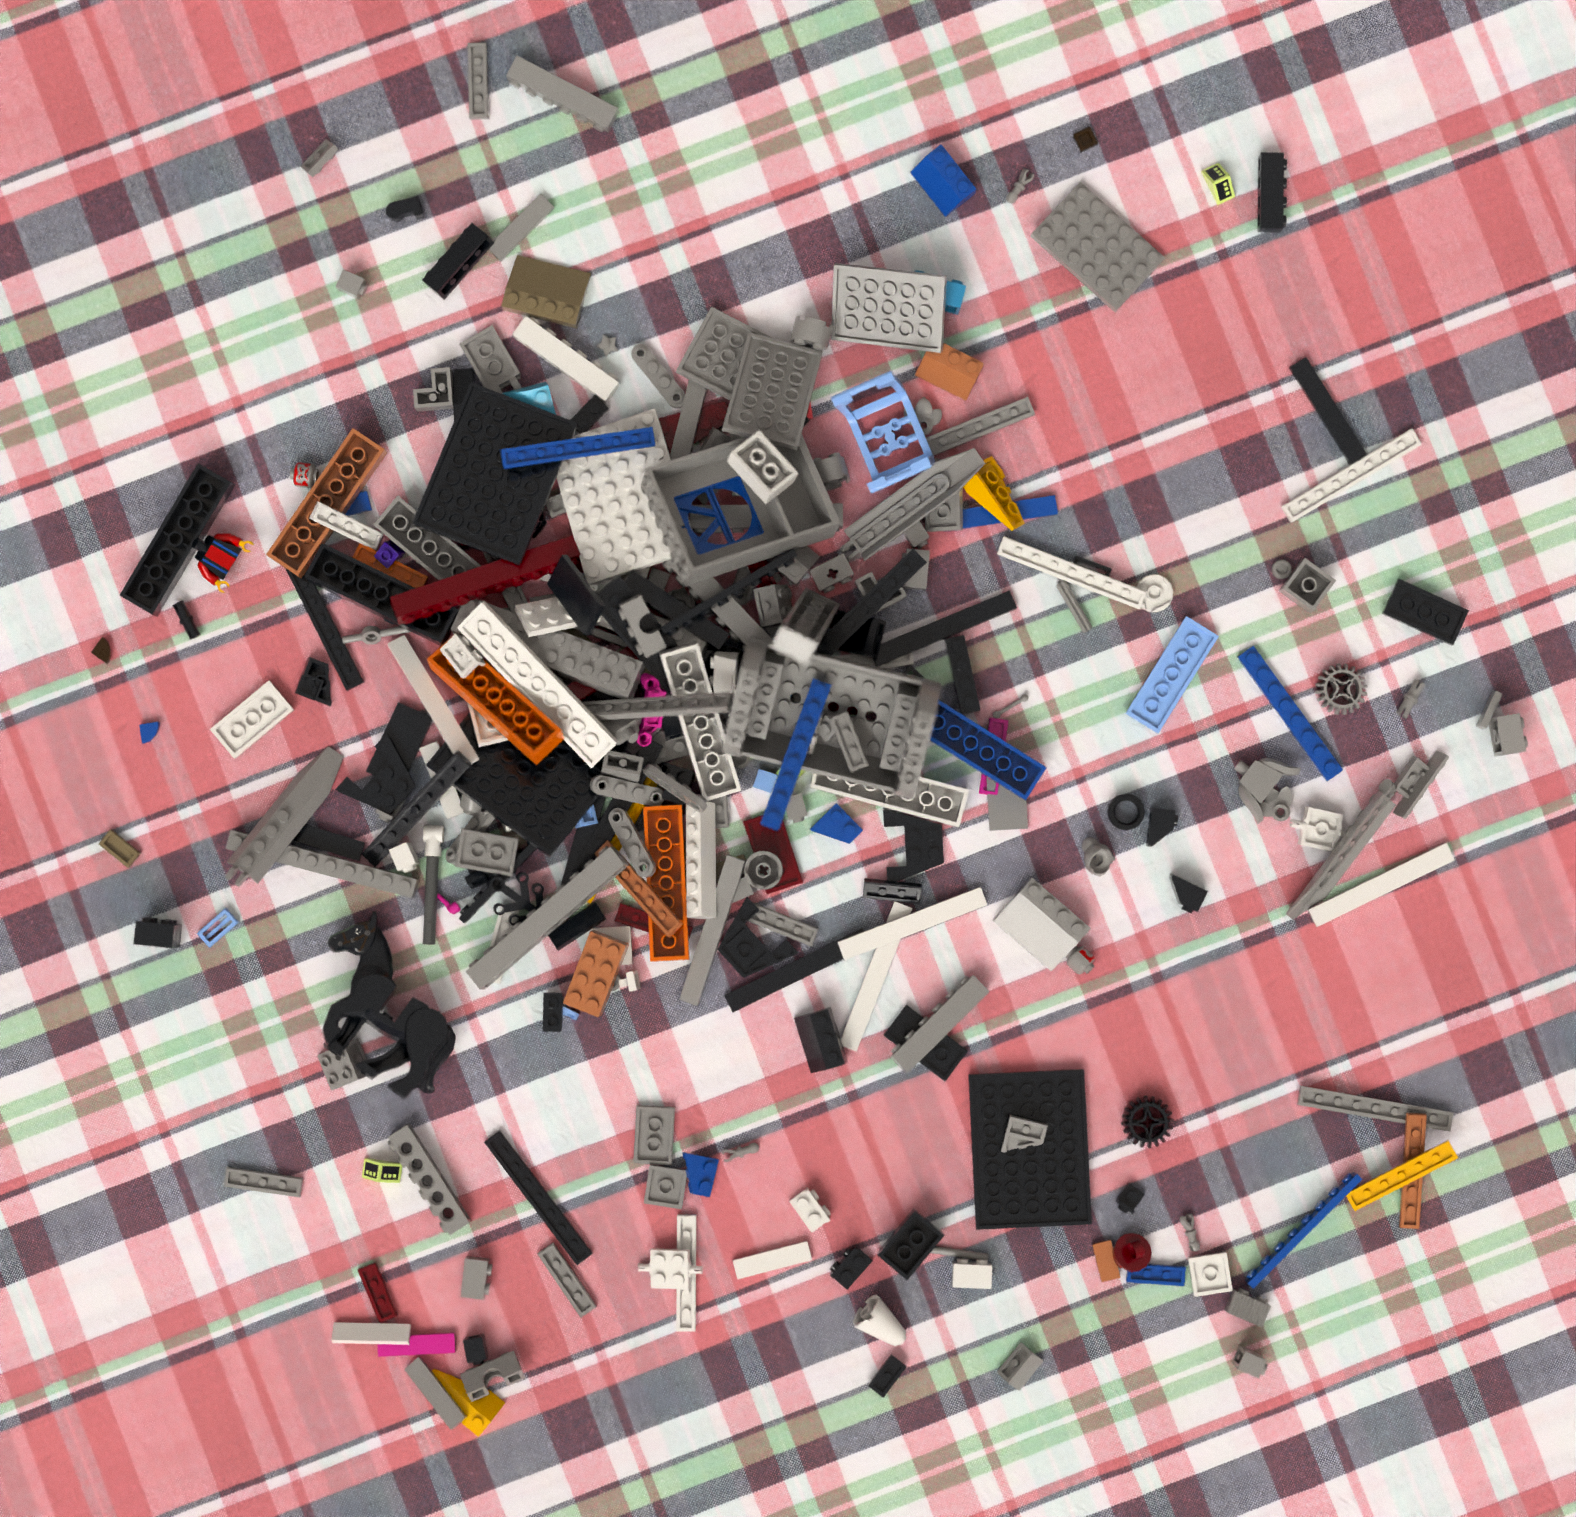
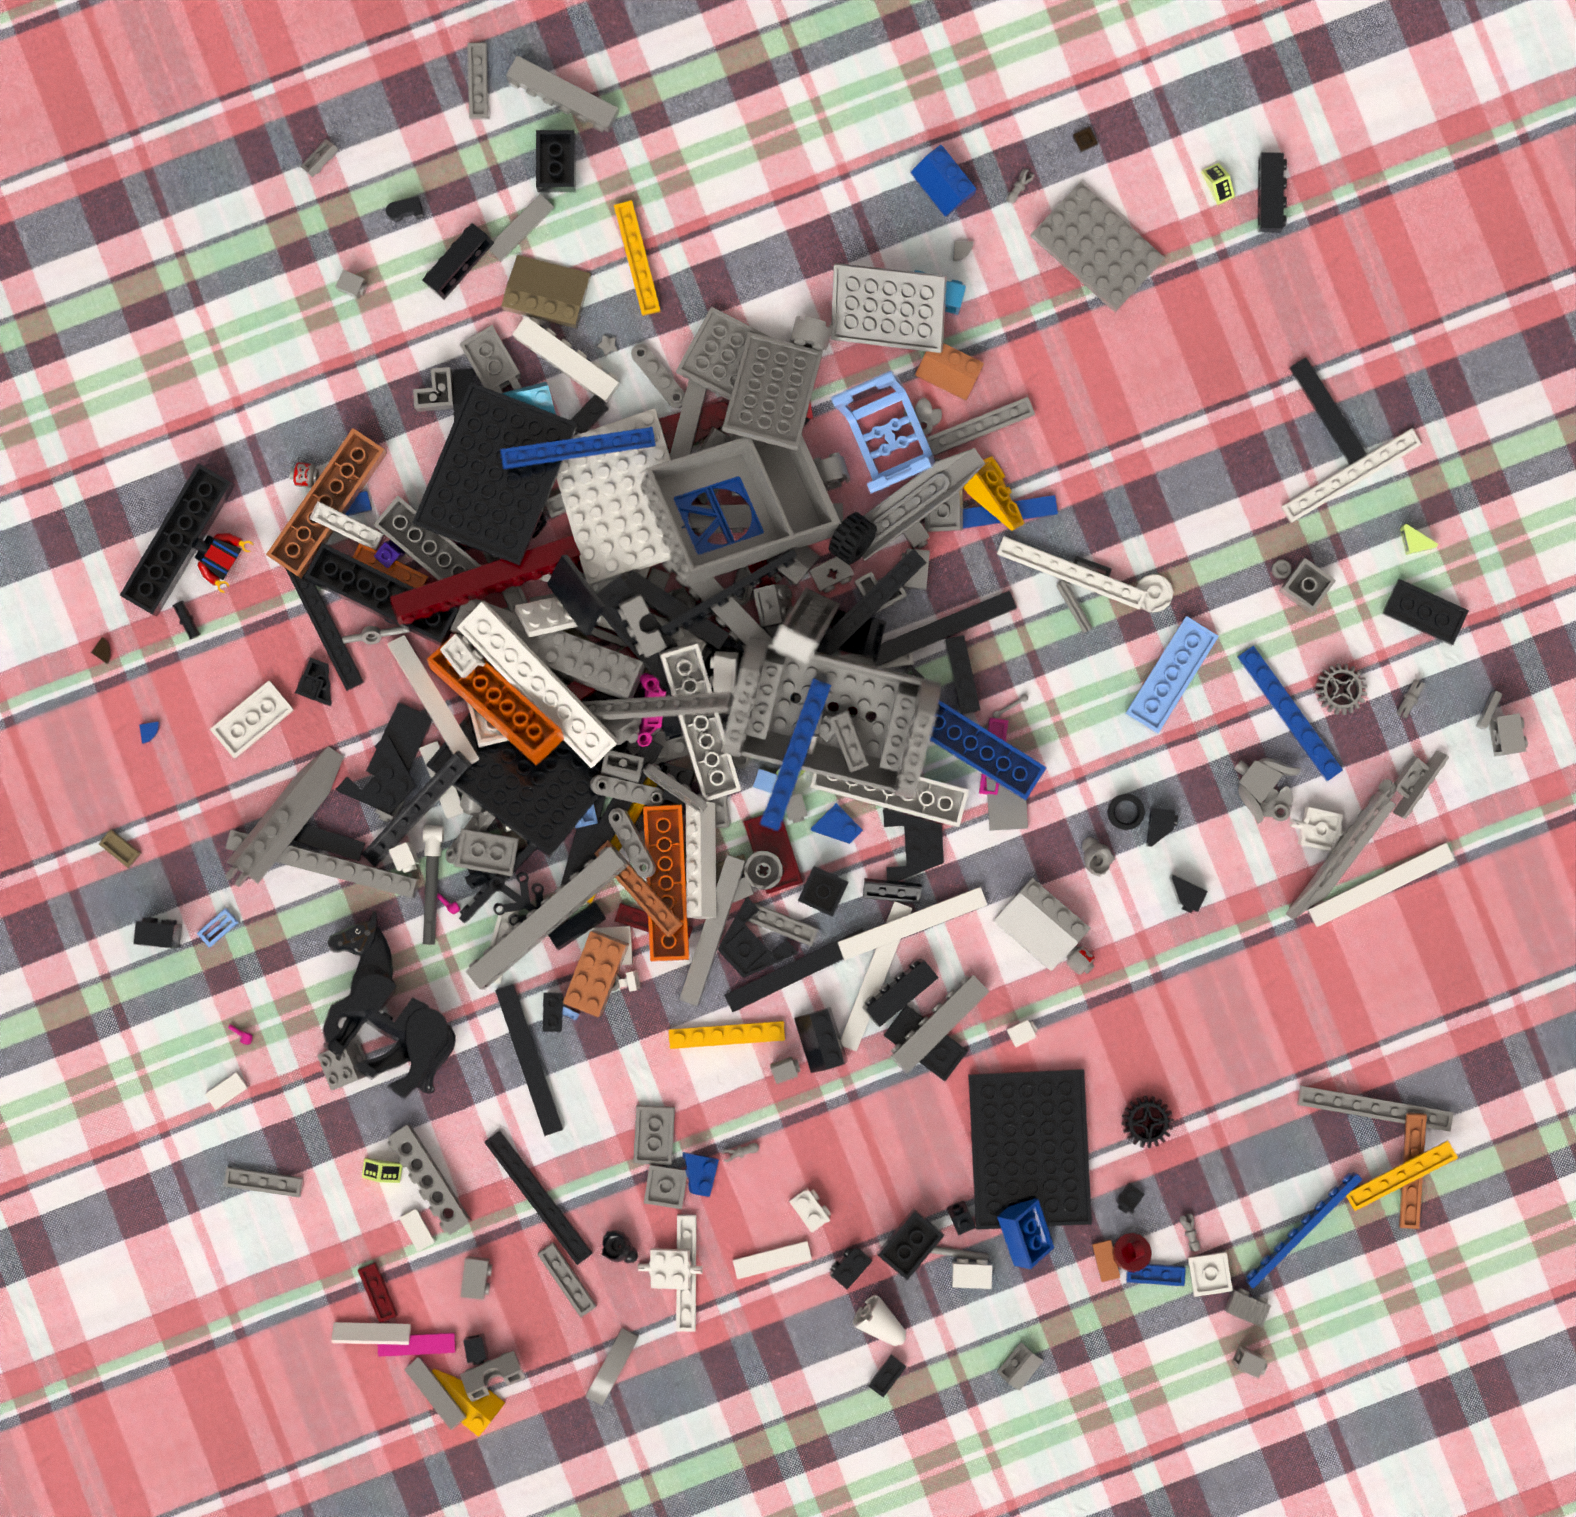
(226, 1091): none -> white tile
(246, 1038): none -> dark pink hand
(417, 1229): none -> white tile
(529, 1060): none -> black tile
(555, 161): none -> black brick
(611, 1249): none -> black piece
(612, 1366): none -> light grey slope
(637, 258): none -> yellow plate
(726, 1034): none -> yellow plate
(762, 467): white brick -> none
(785, 1069): none -> light grey brick
(823, 891): none -> black brick
(852, 538): none -> black tyre
(900, 992): none -> black brick
(961, 1217): none -> black bracket
(962, 249): none -> light grey tile
(1022, 1032): none -> white brick
(1023, 1133): light grey wing -> none
(1026, 1233): none -> blue slope
(1415, 541): none -> yellowish green slope

